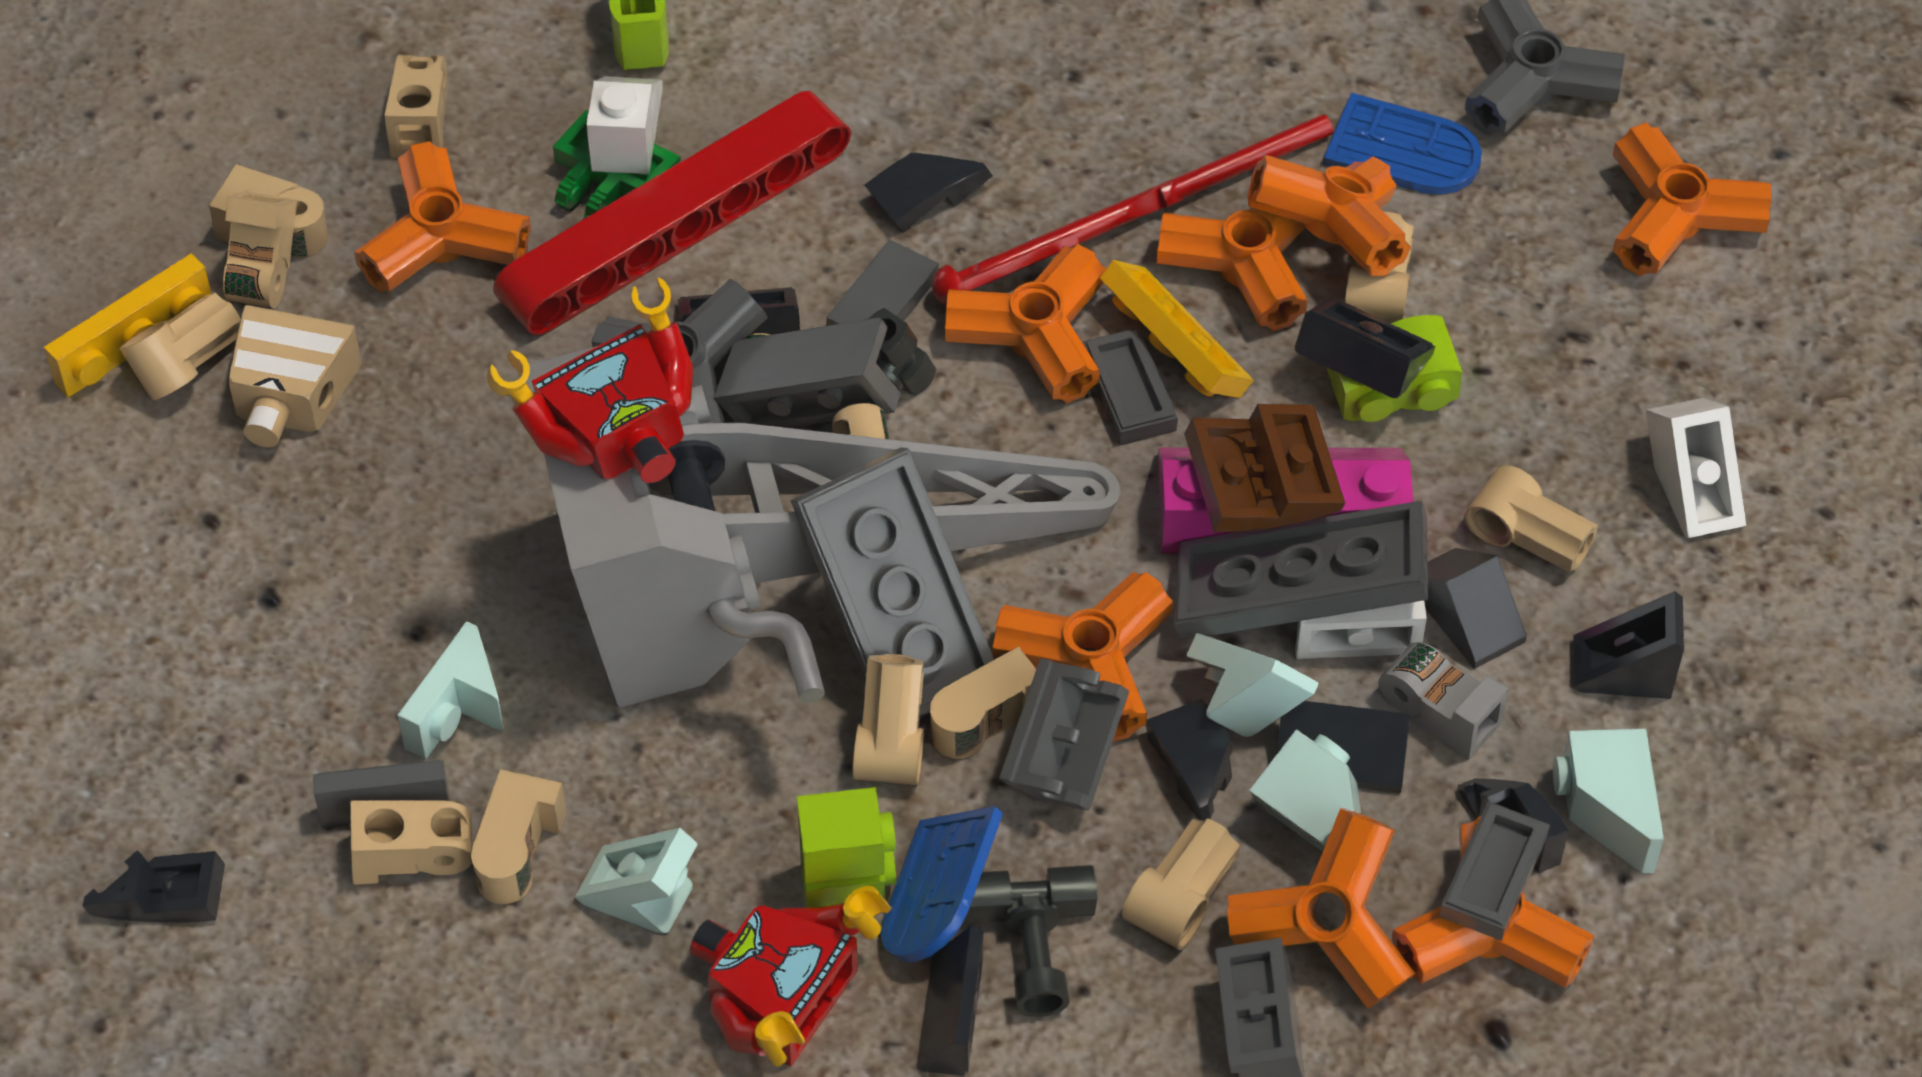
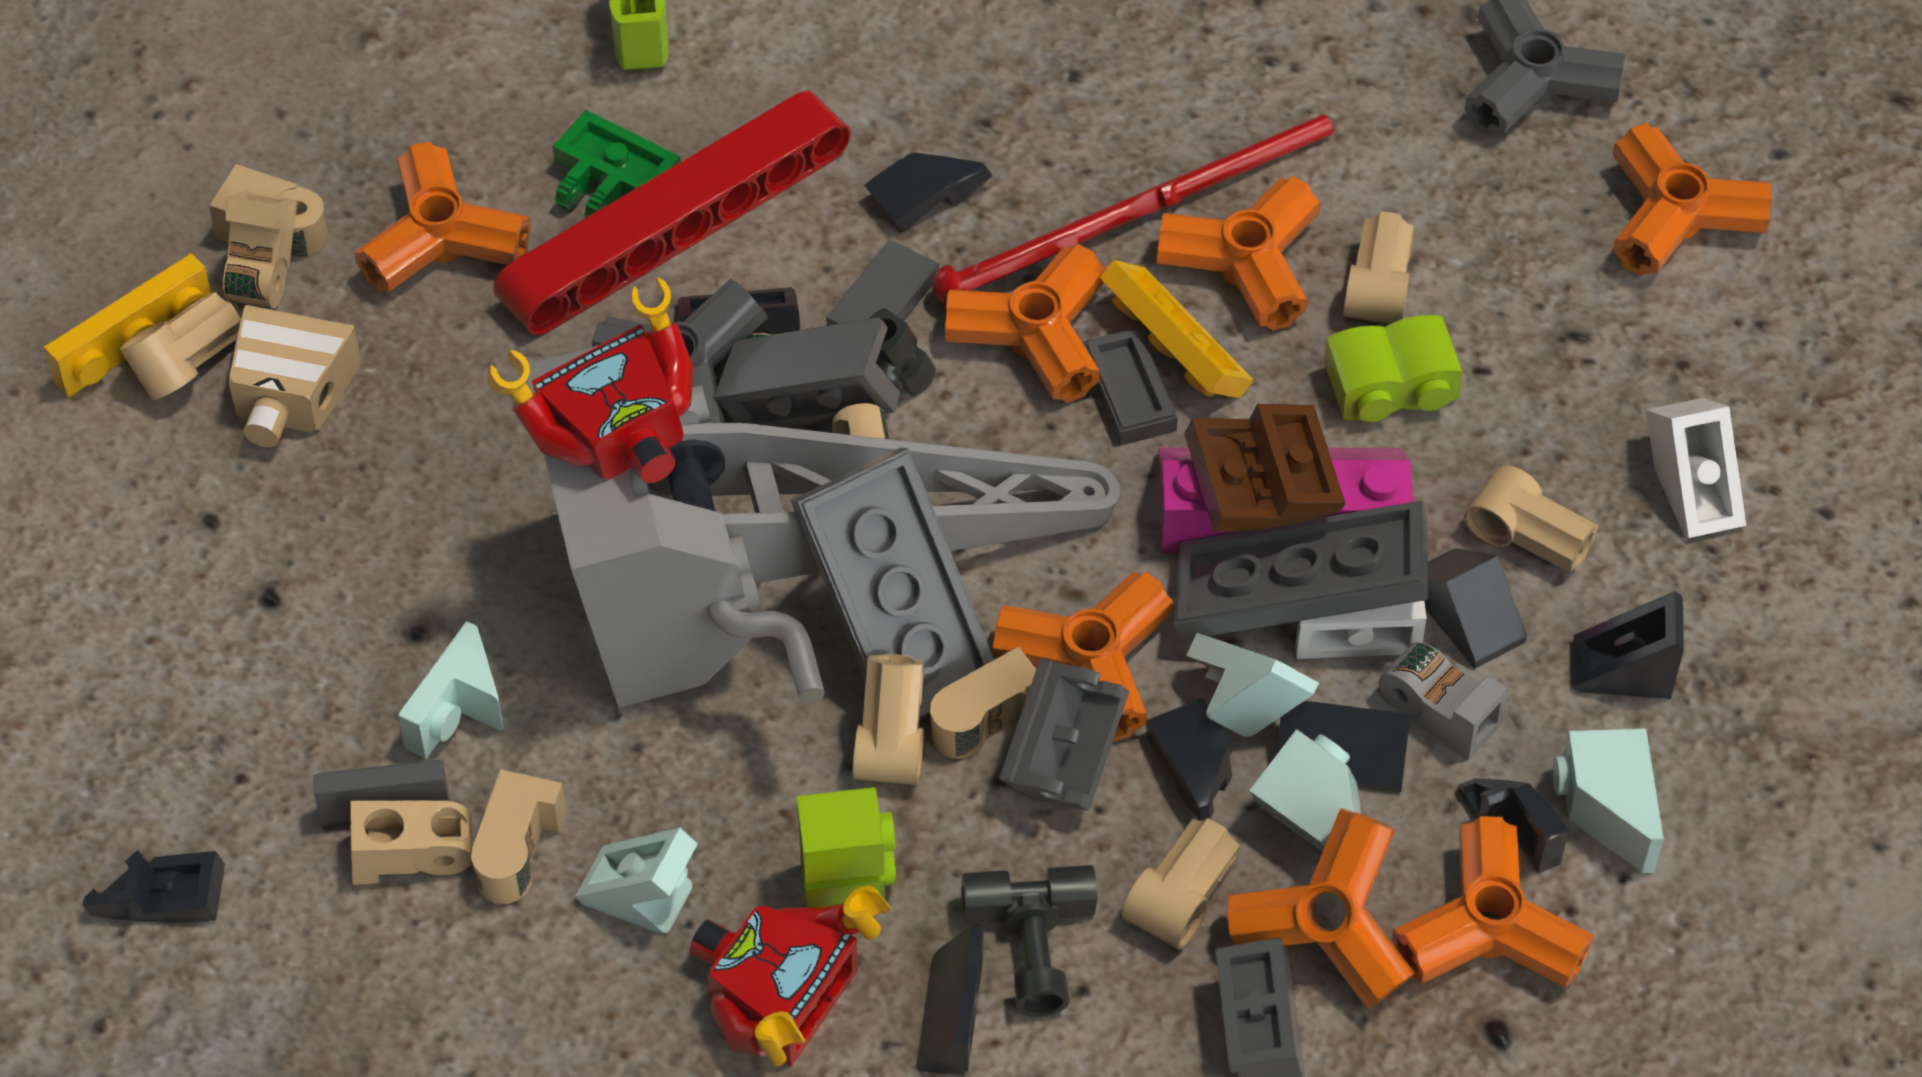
(416, 102): tan leg -> none
(623, 124): white slope -> none
(938, 882): blue window -> none
(1336, 207): orange piece -> none
(1362, 347): black slope -> none
(1421, 148): blue window -> none
(1494, 870): dark grey tile -> none

